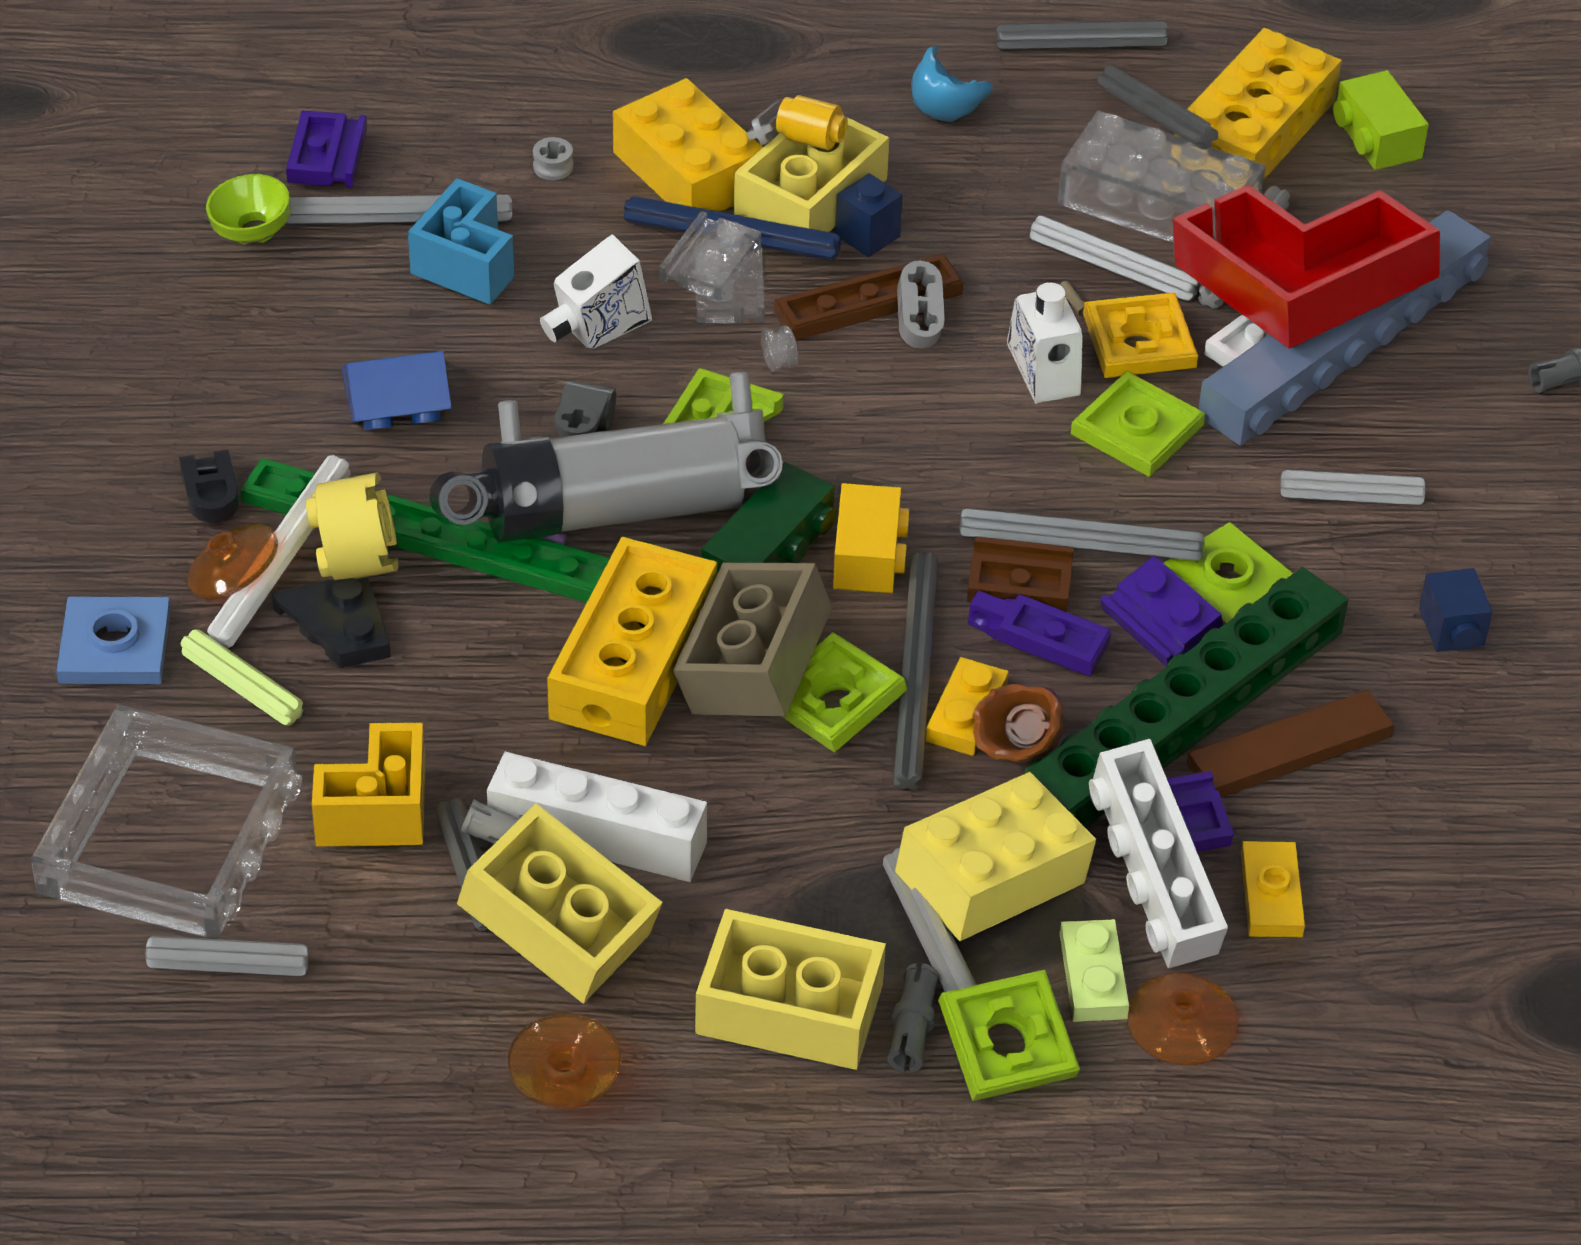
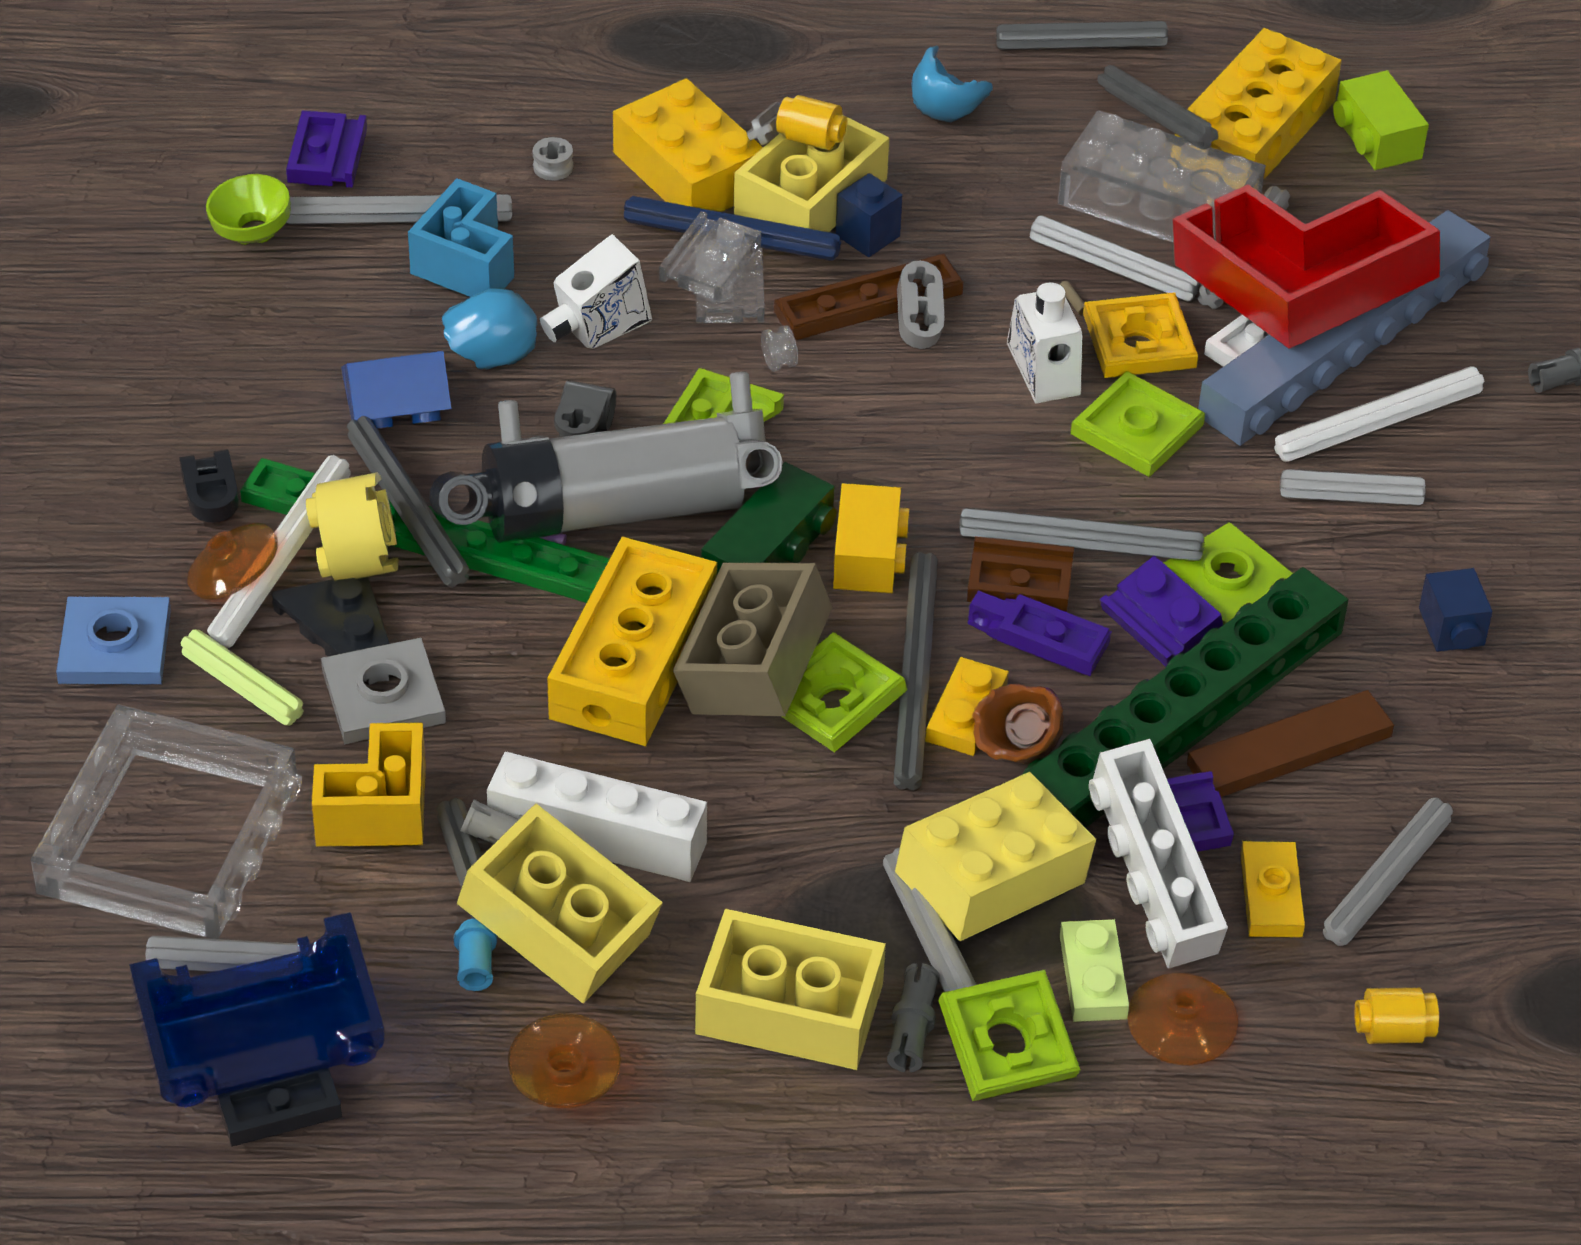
(259, 1017): none -> clear blue windscreen
(279, 1106): none -> black plate
(357, 706): none -> light grey piece
(408, 502): none -> dark grey axle
(475, 955): none -> dark azure pin
(491, 328): none -> dark azure hair
(1378, 414): none -> white axle
(1387, 872): none -> light grey axle
(1397, 1015): none -> yellow brick

